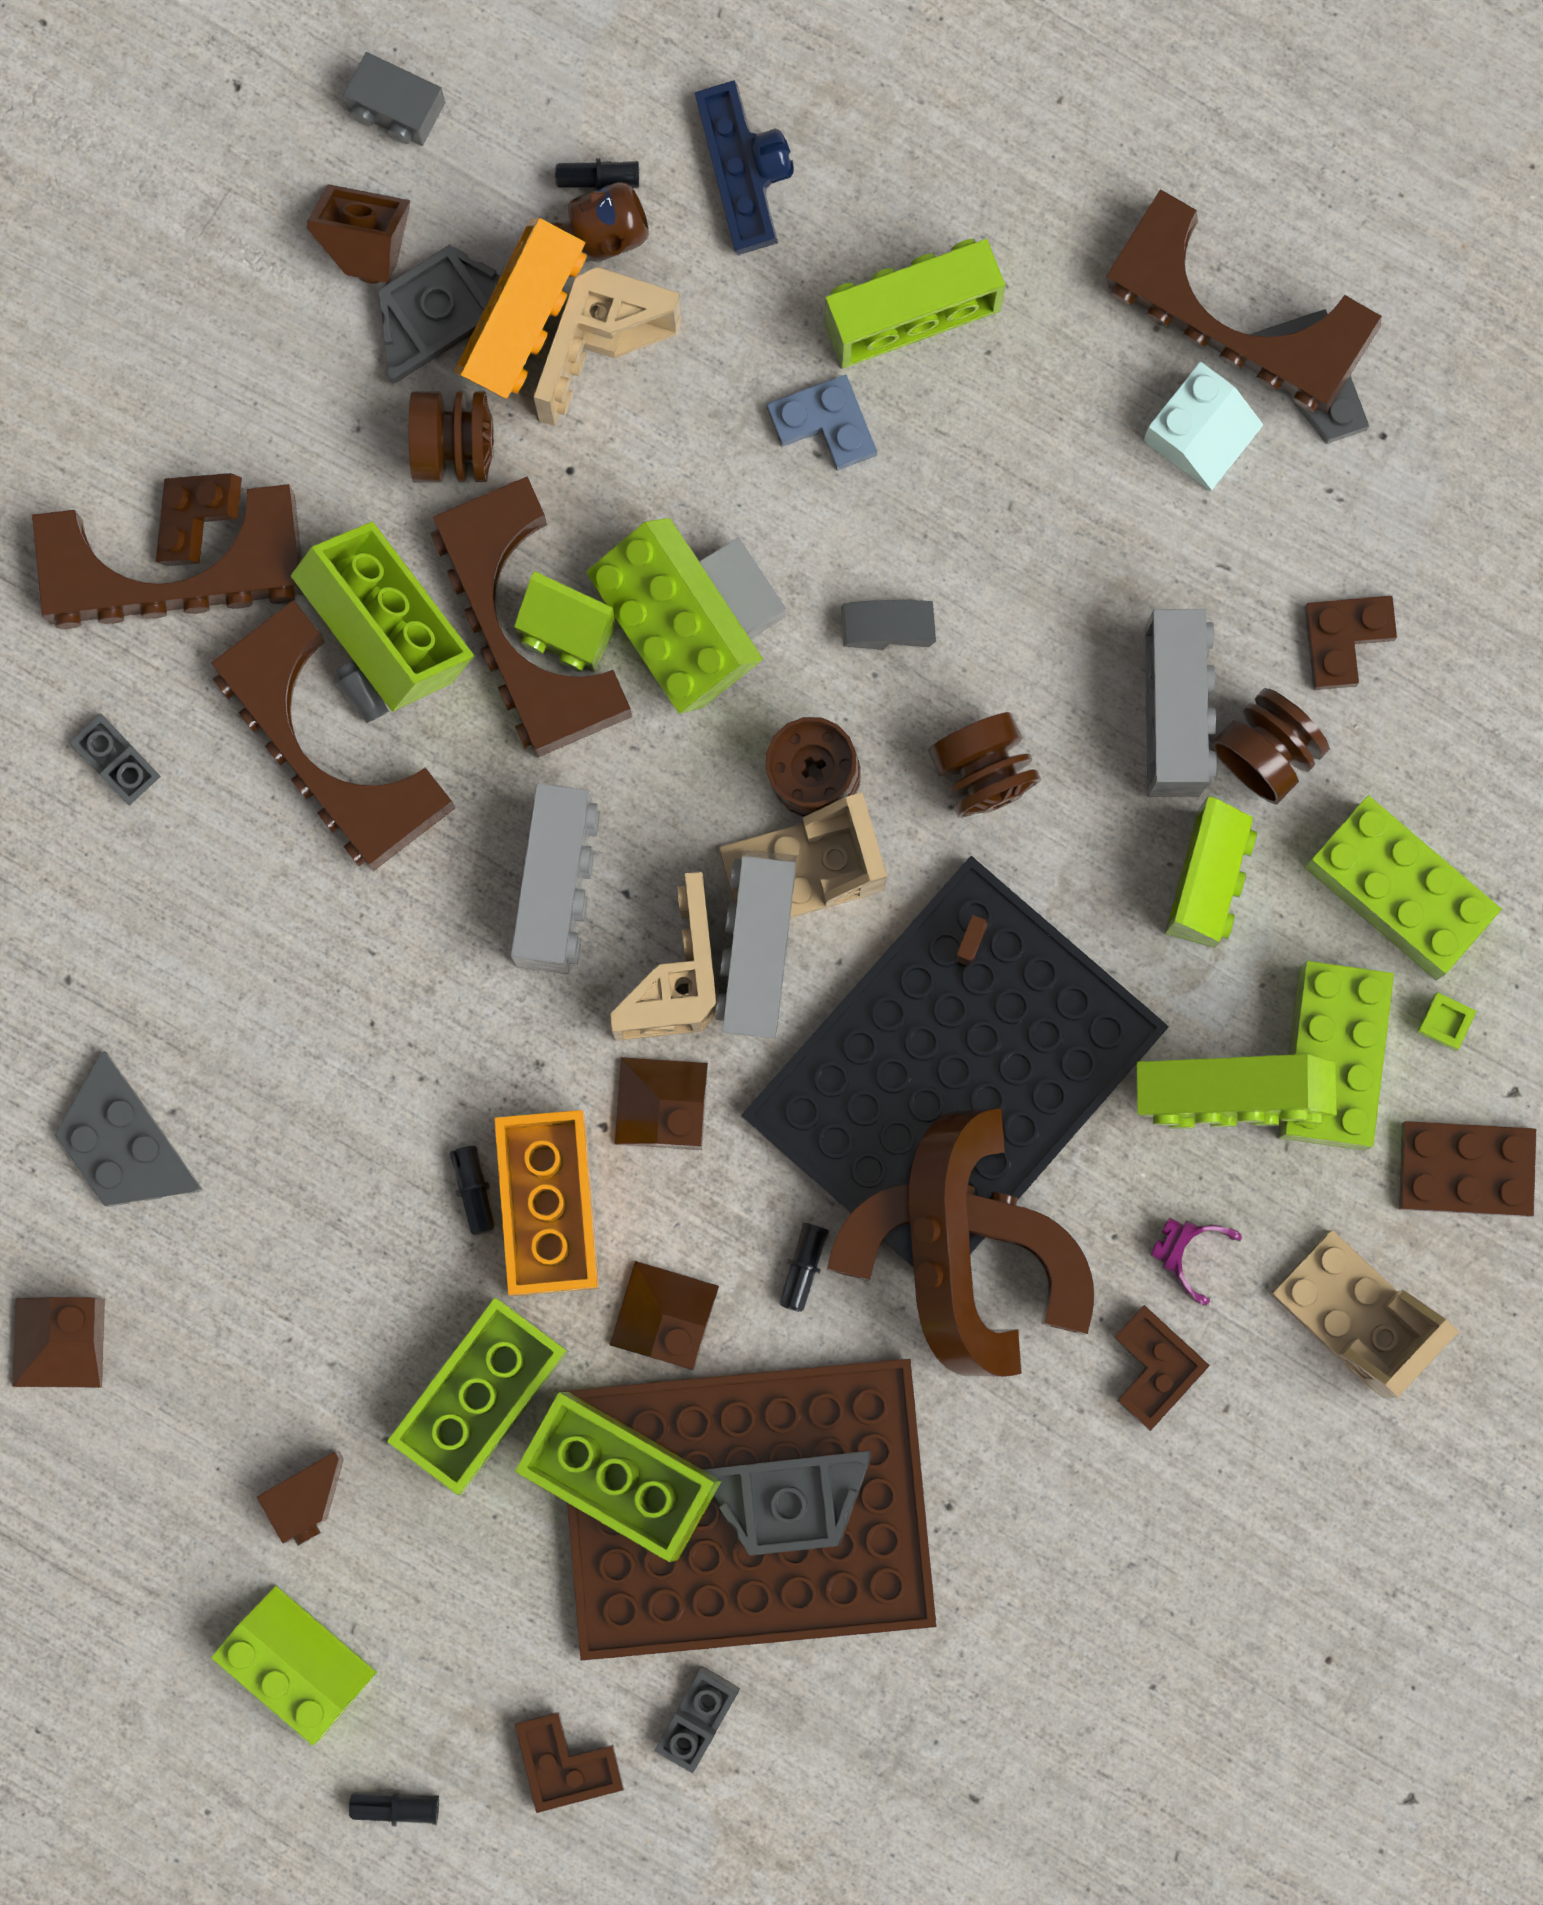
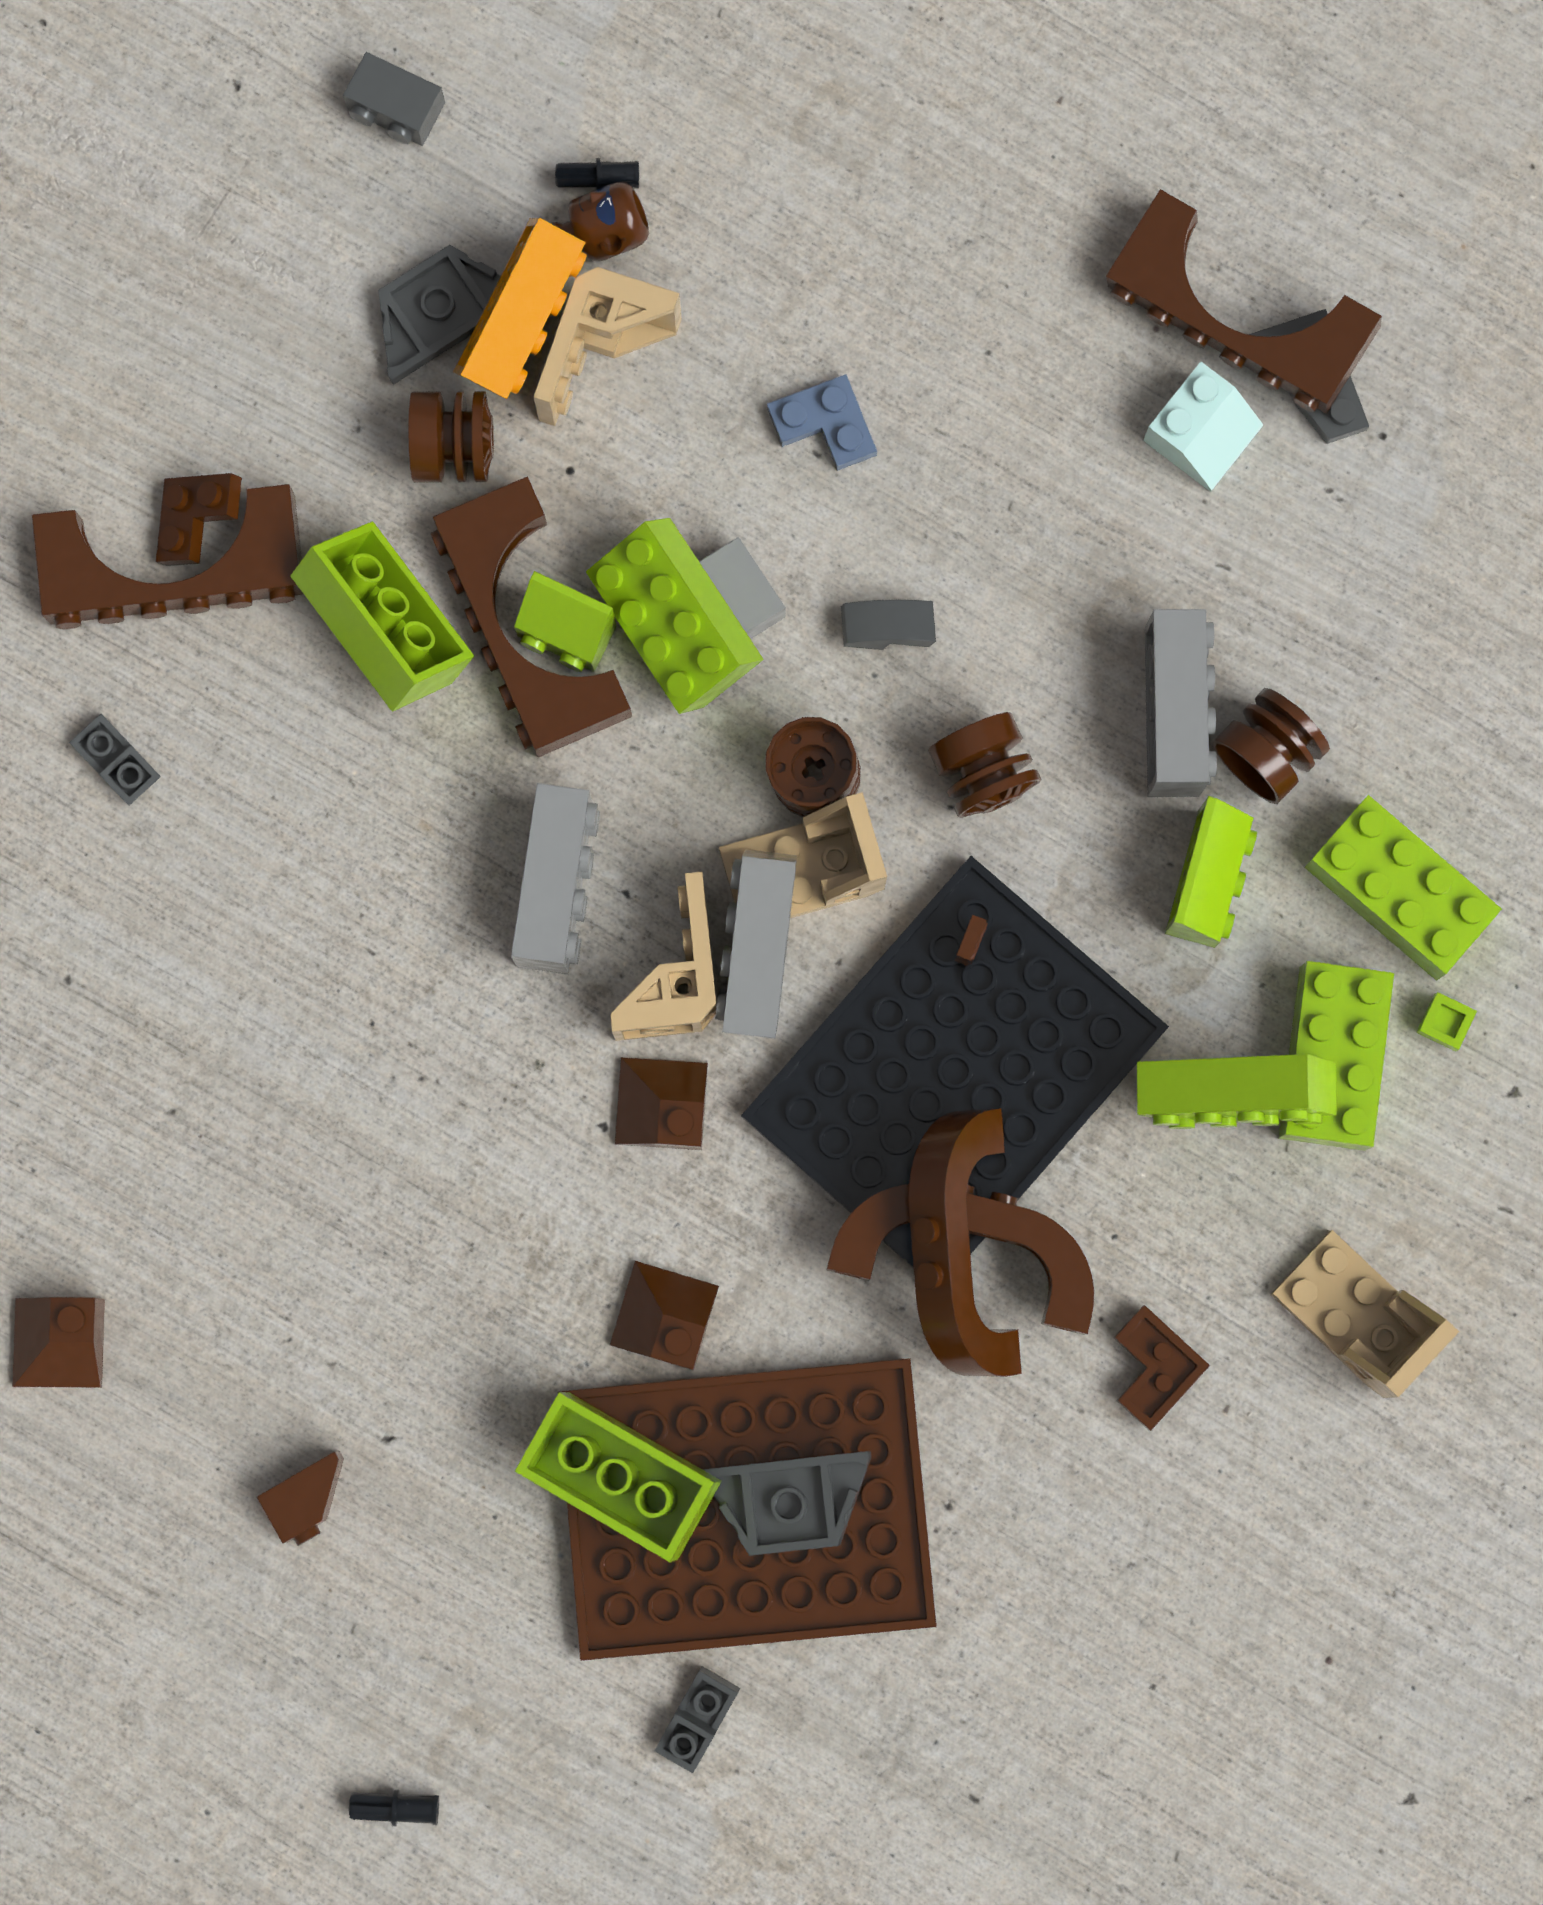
(120, 1142): dark grey wing -> none
(263, 677): reddish brown arch -> none
(294, 1665): lime slope -> none
(360, 231): reddish brown slope -> none
(360, 692): dark grey cone -> none
(472, 1189): black axle -> none
(478, 1396): lime brick -> none
(546, 1203): light orange brick -> none
(555, 1775): reddish brown plate -> none
(743, 165): dark blue plate -> none
(803, 1267): black axle -> none
(913, 302): lime brick -> none
(1173, 1248): magenta helmet -> none
(1335, 630): reddish brown plate -> none
(1467, 1169): reddish brown plate -> none

